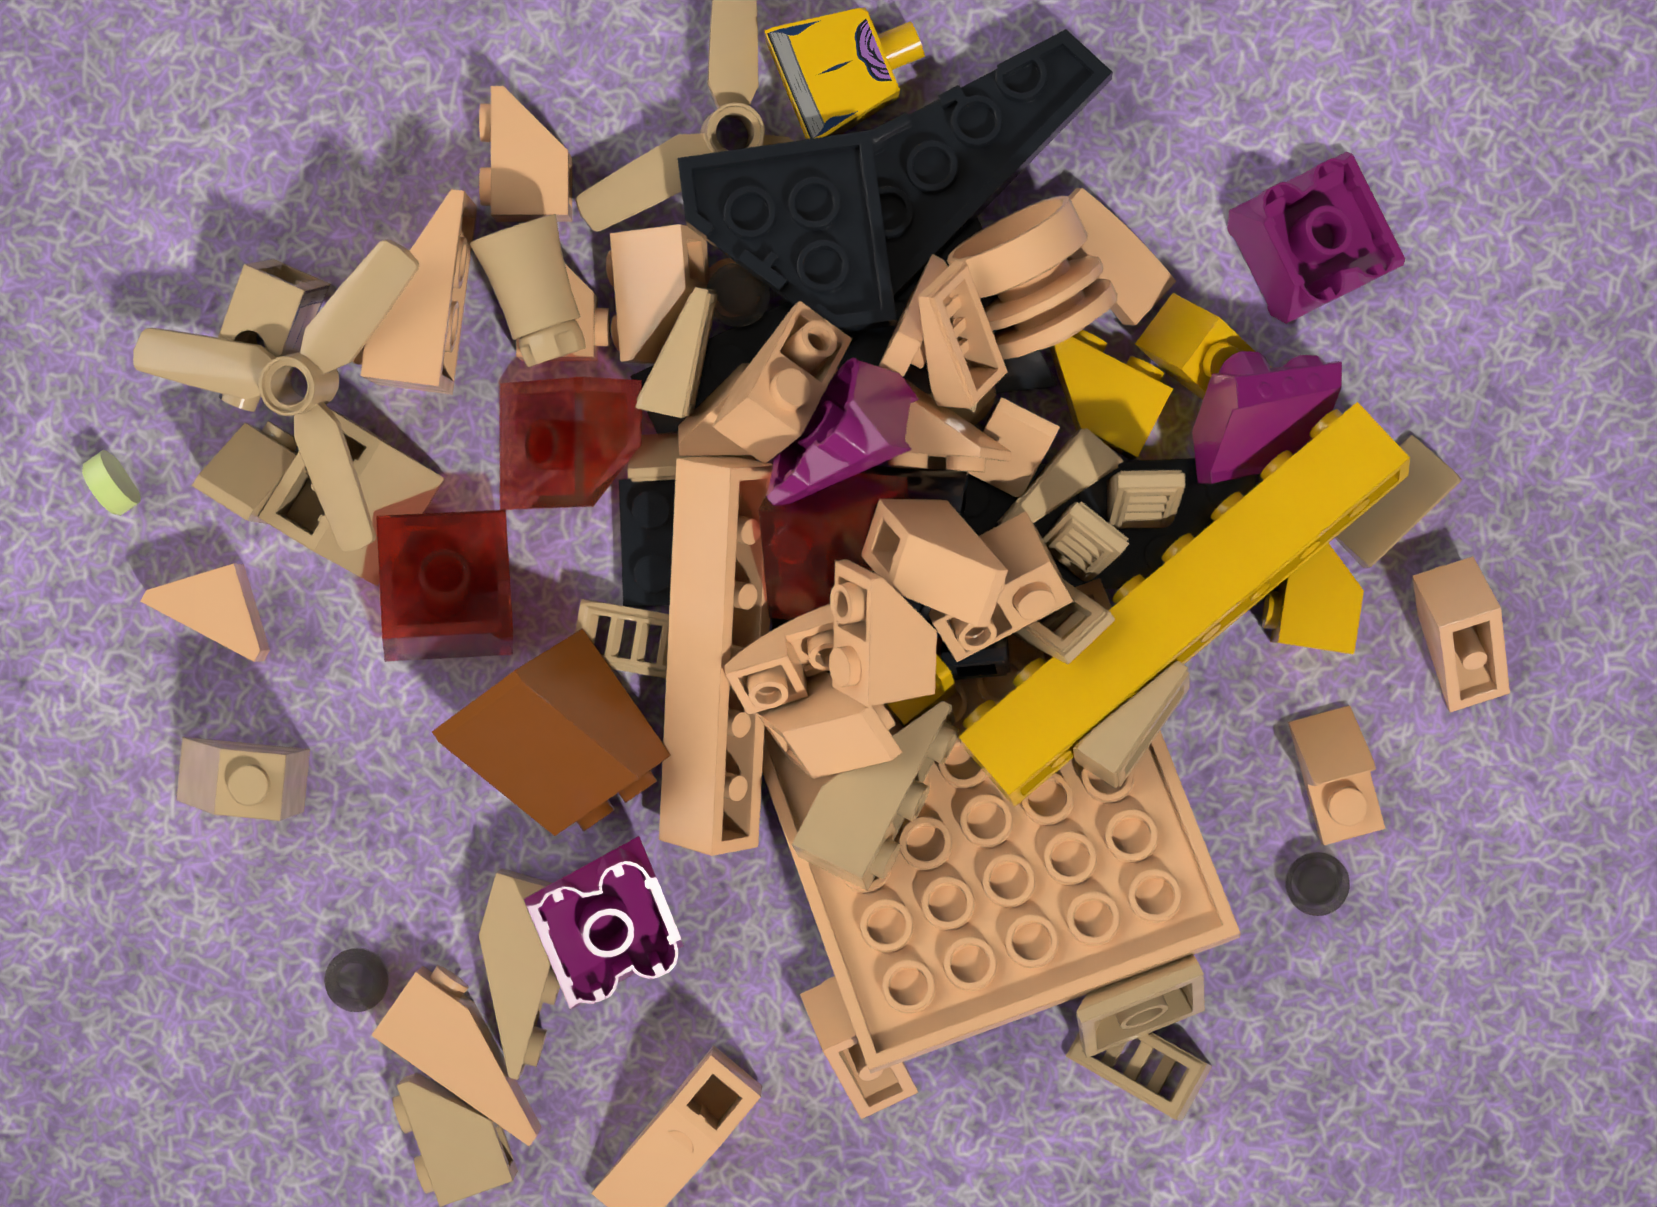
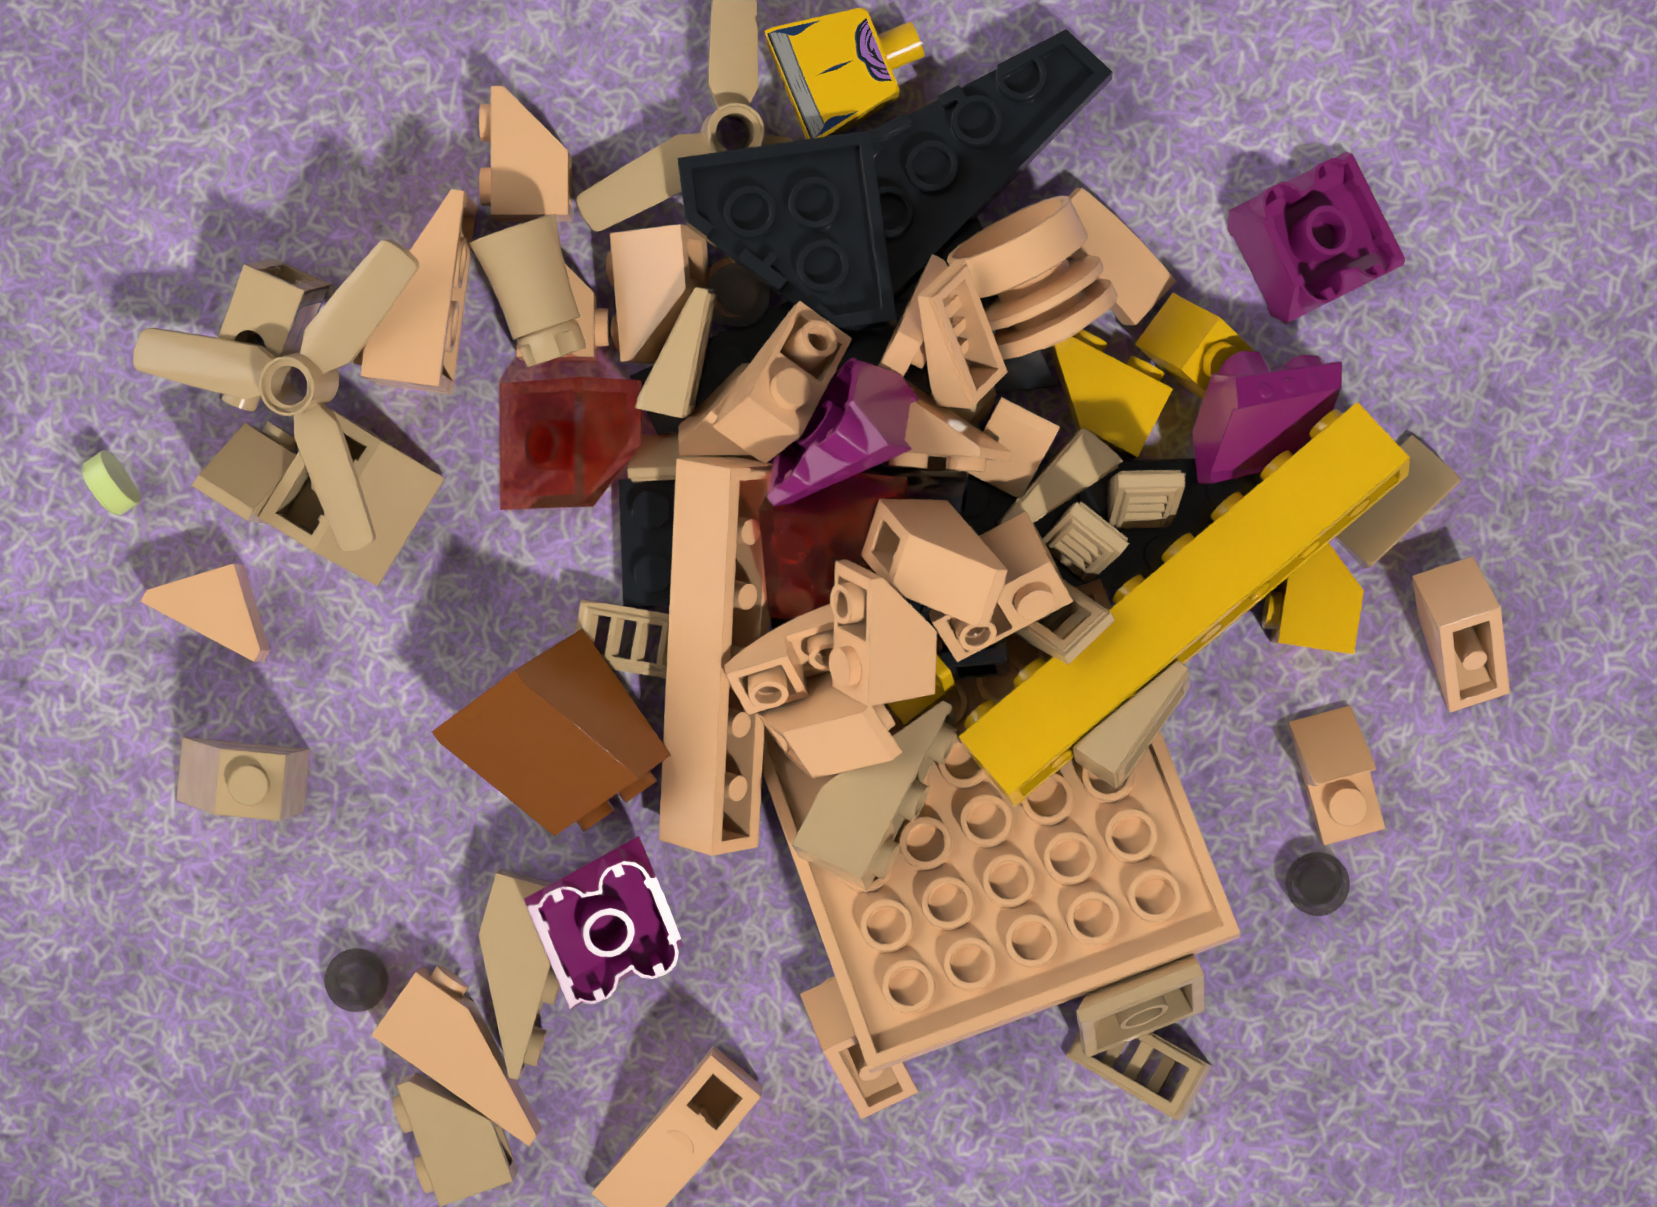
(444, 585): clear red slope -> none

